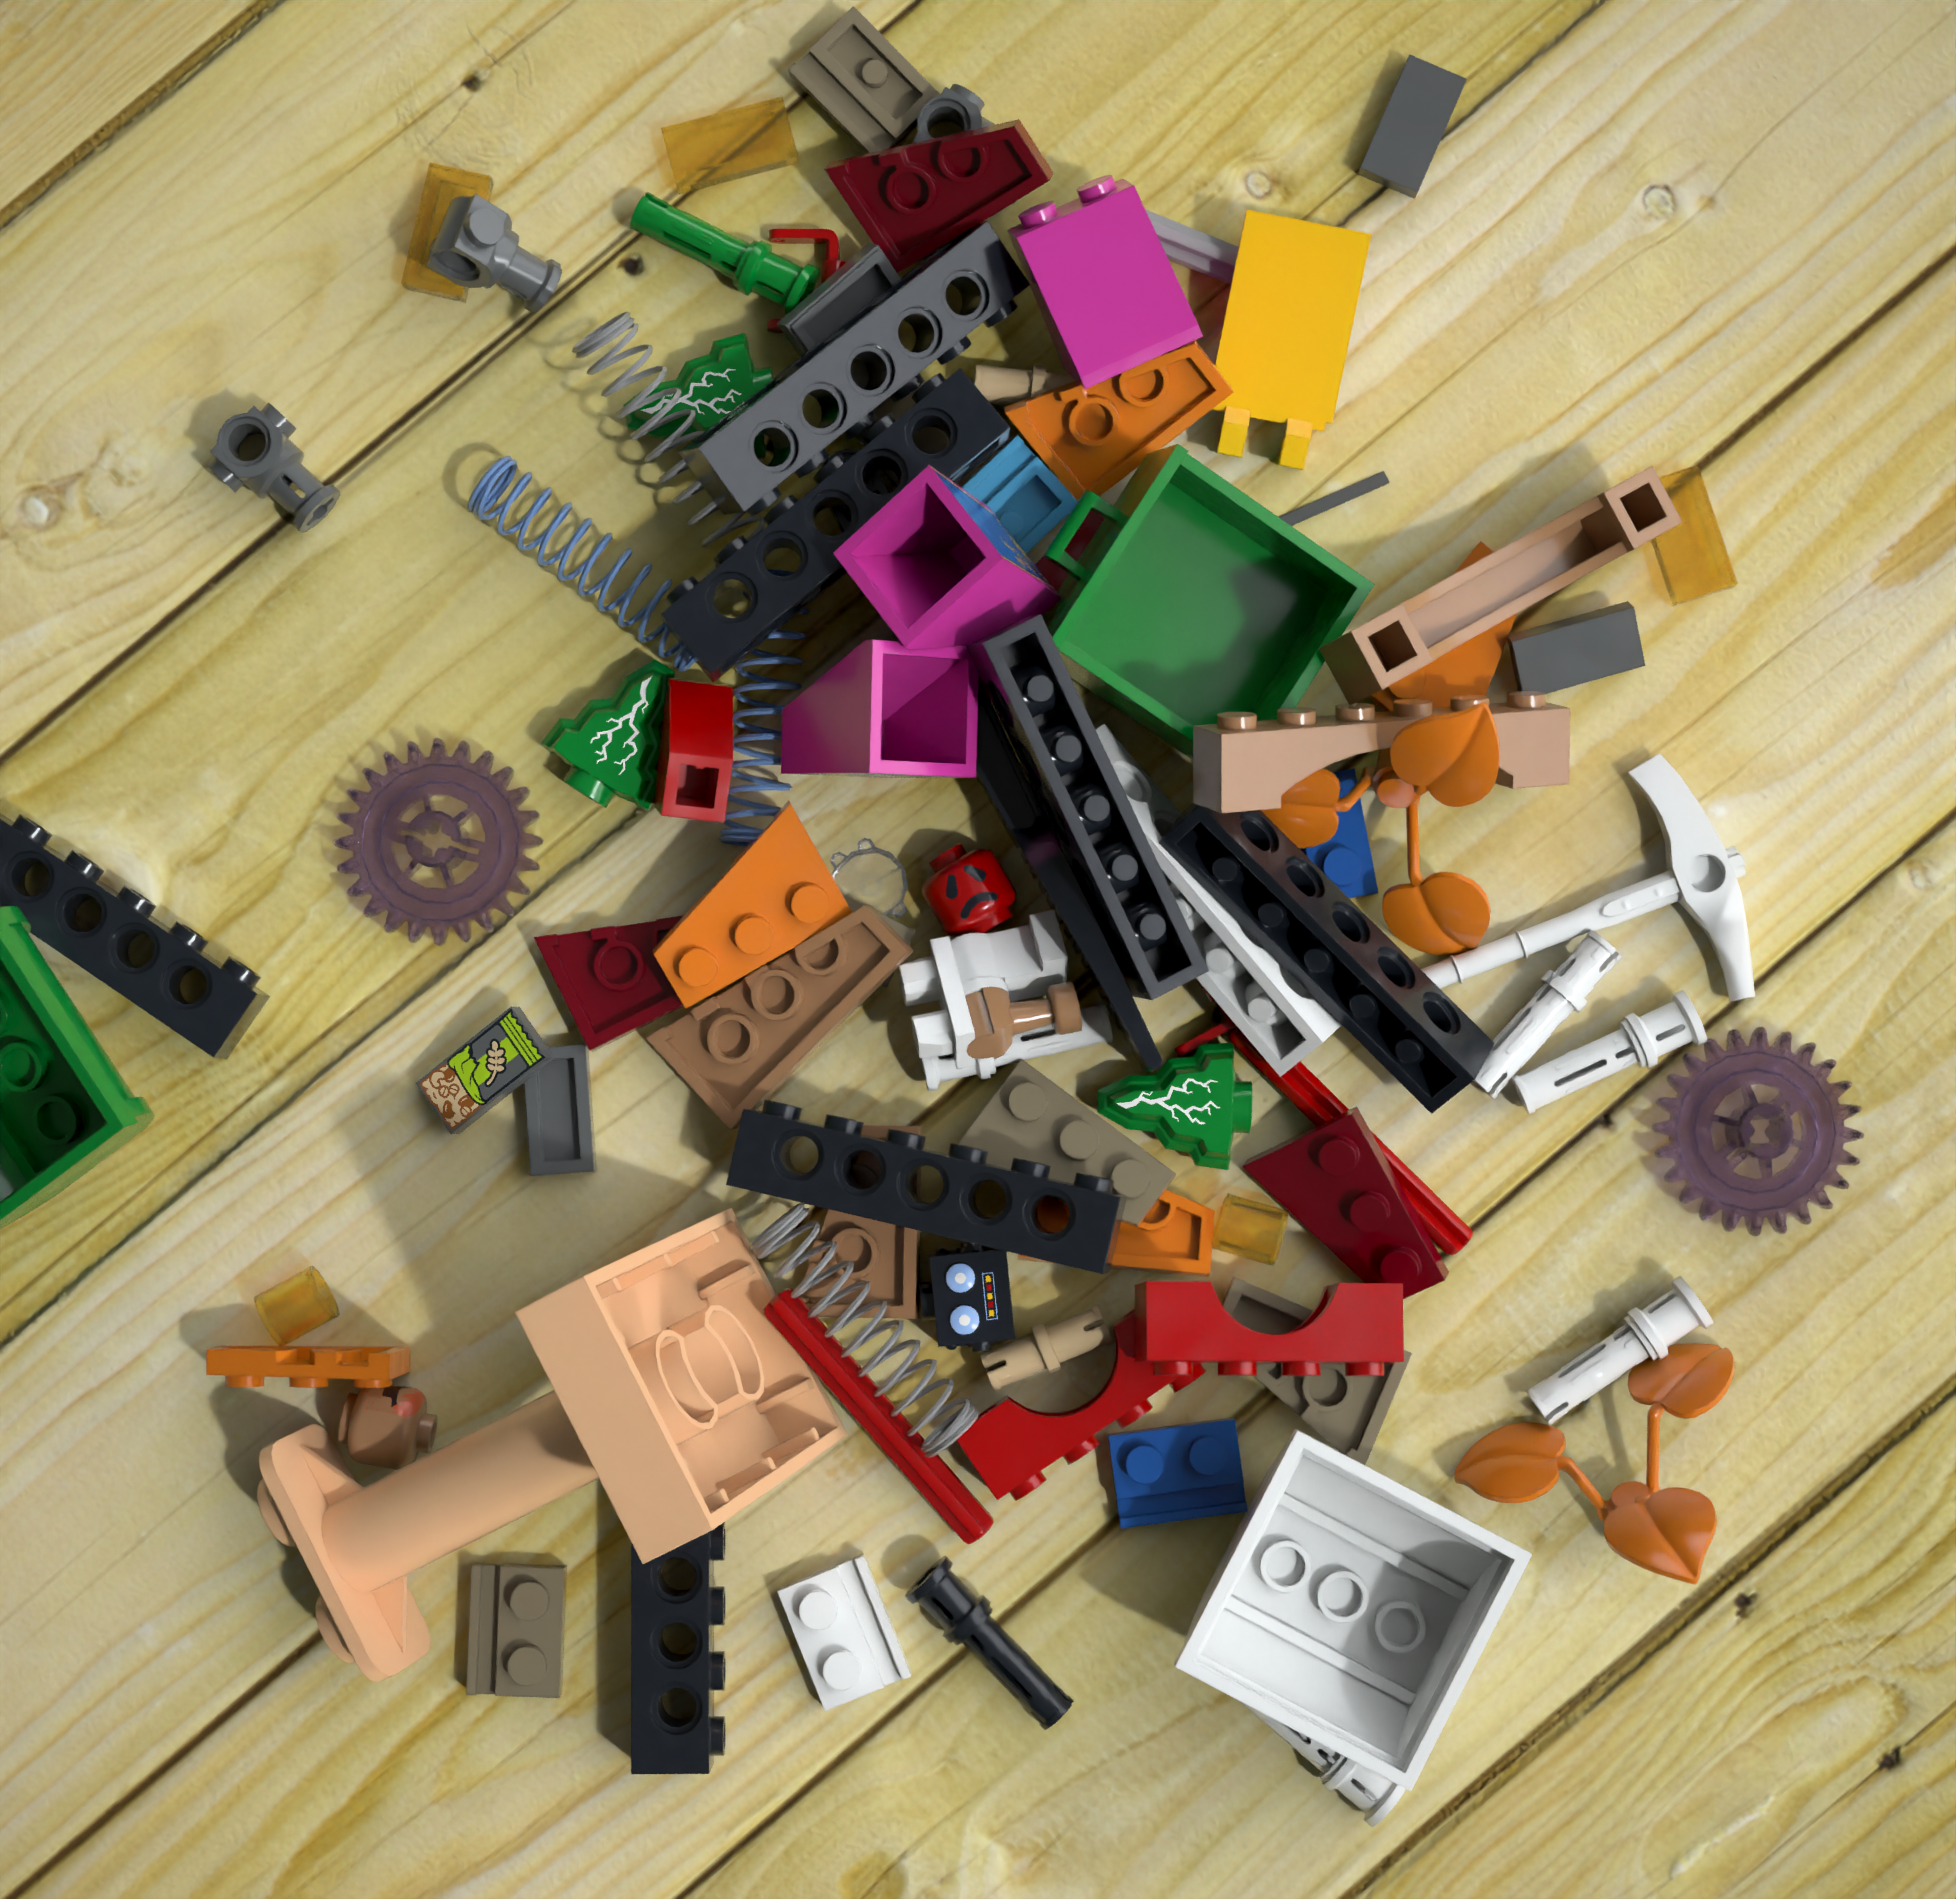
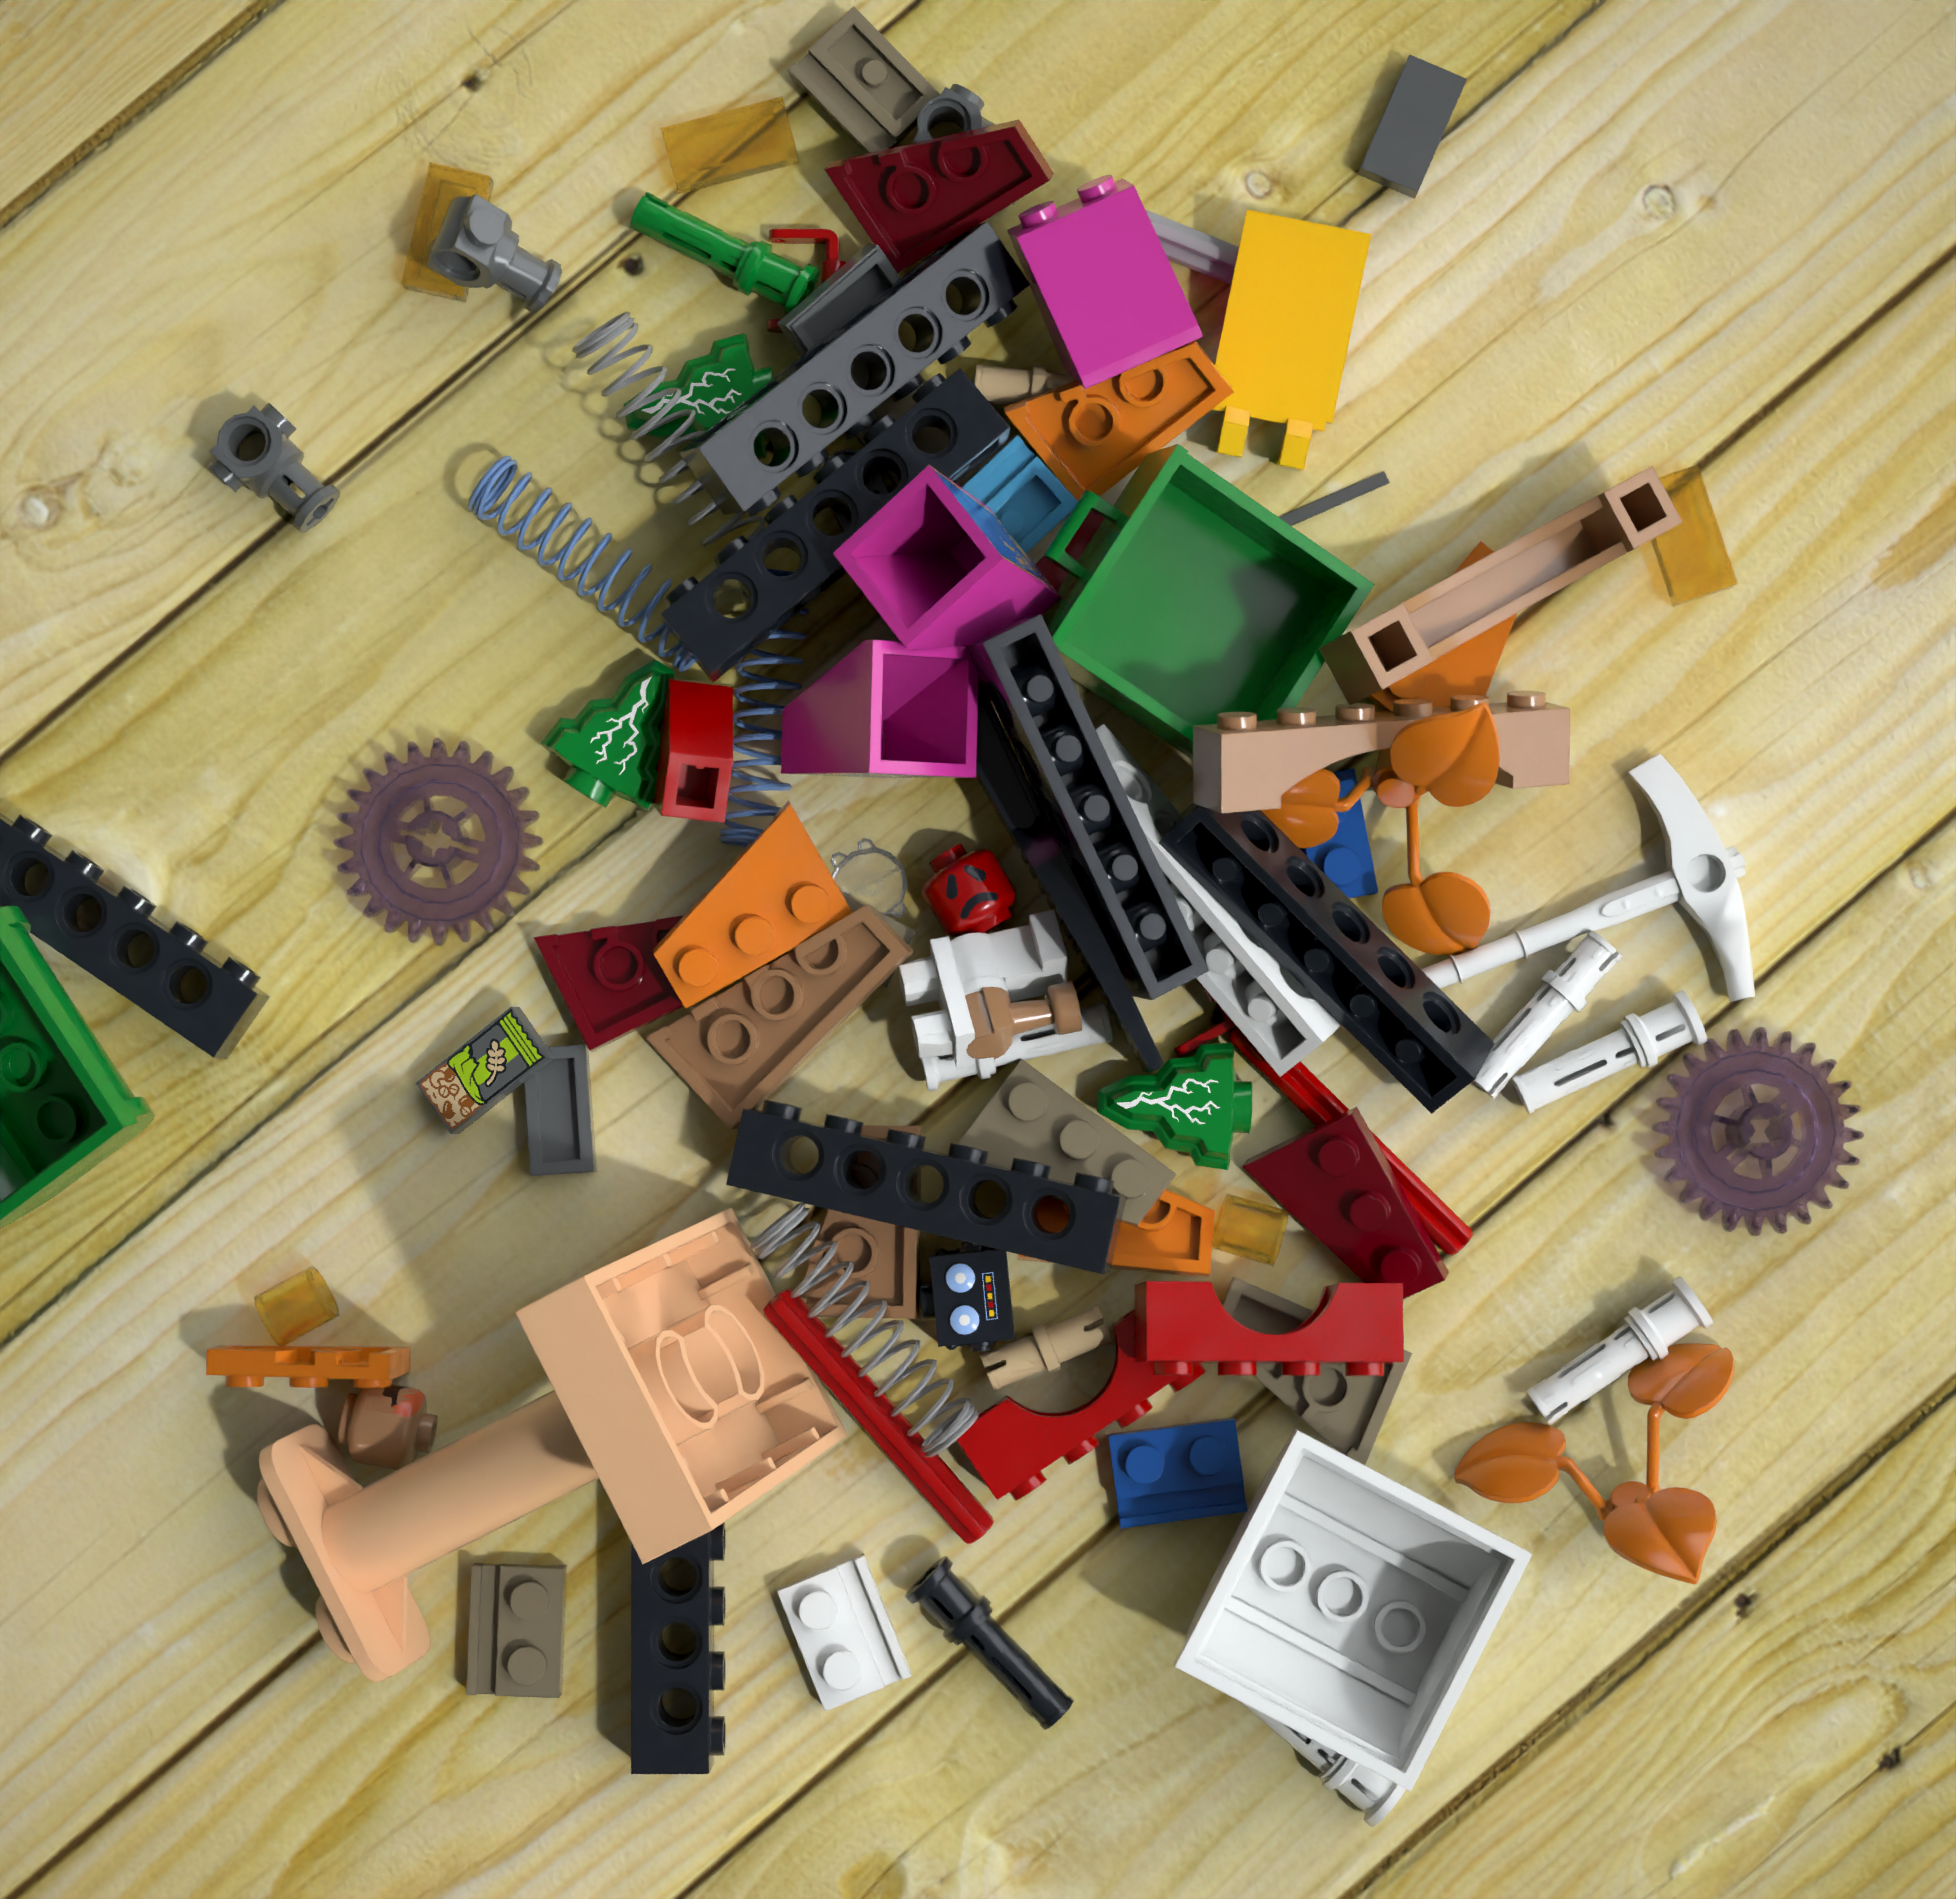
(1576, 649): dark grey tile -> none

